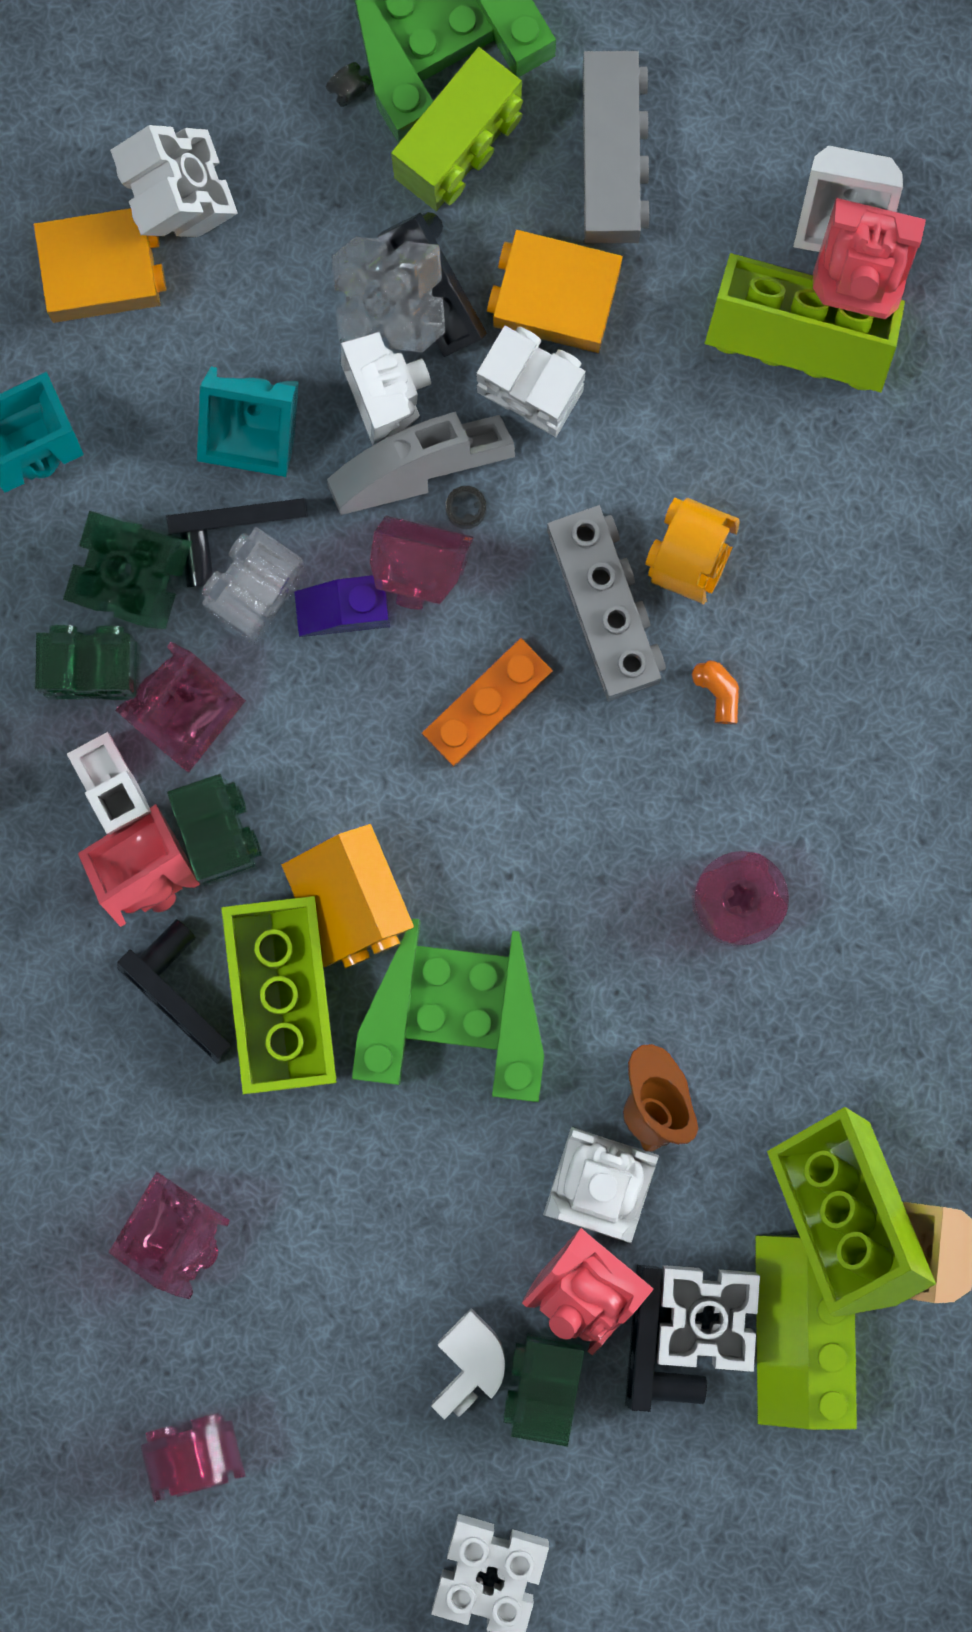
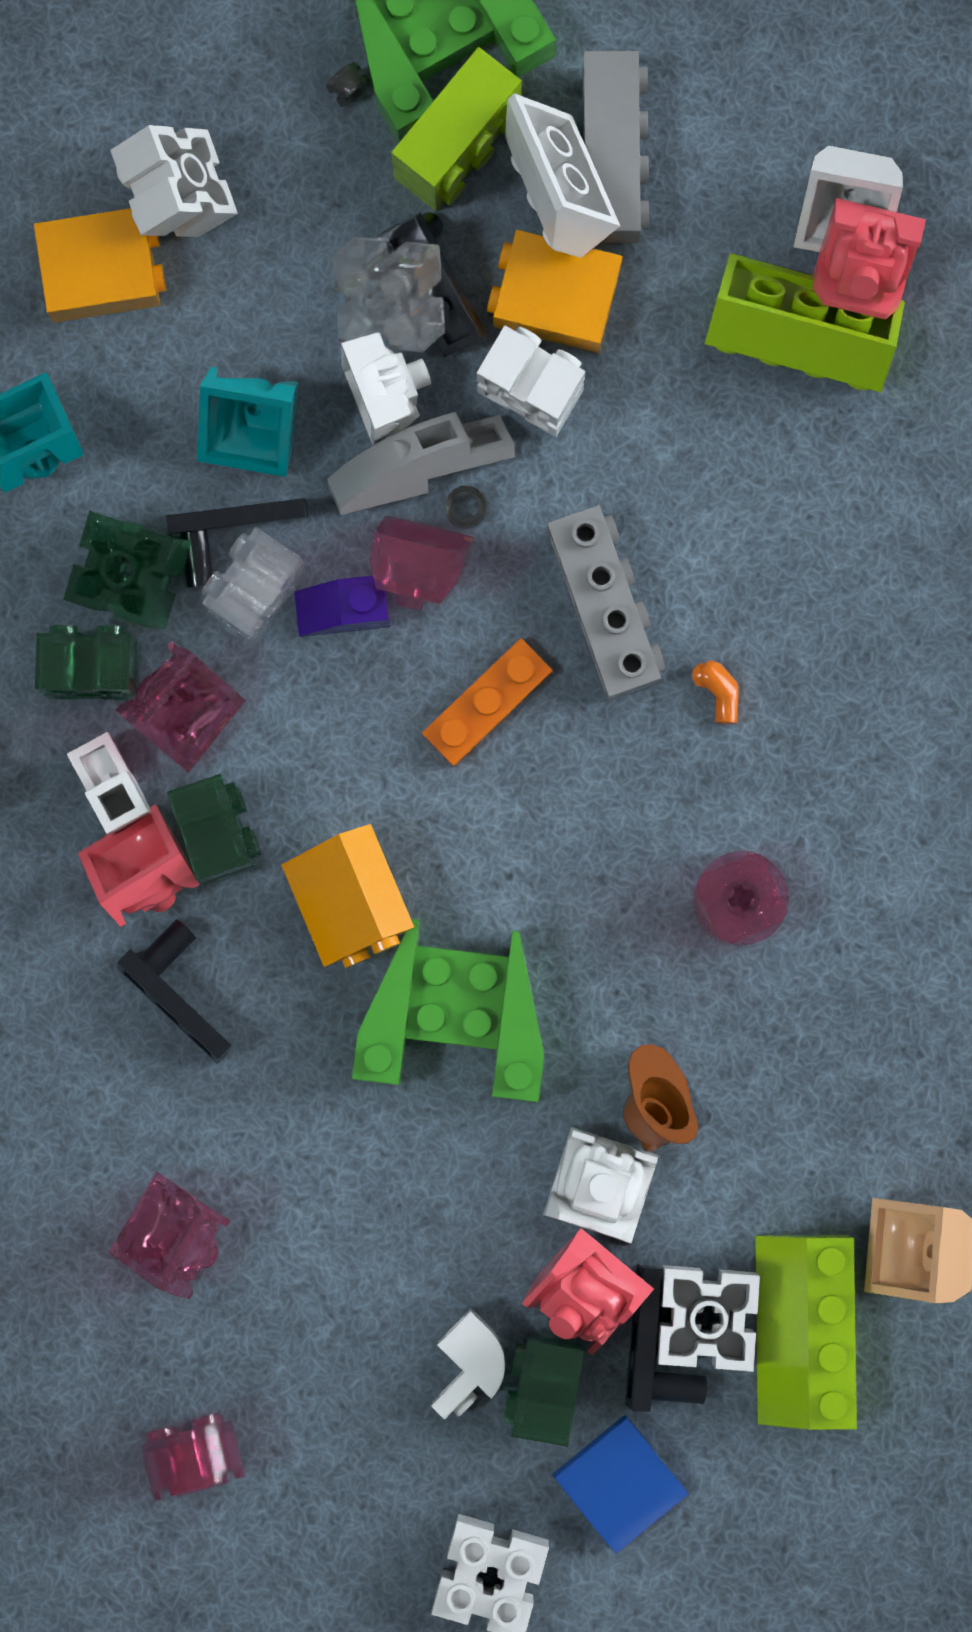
(278, 995): lime slope -> none
(558, 176): none -> white slope
(620, 1484): none -> blue slope
(692, 549): light orange brick -> none
(850, 1215): lime slope -> none

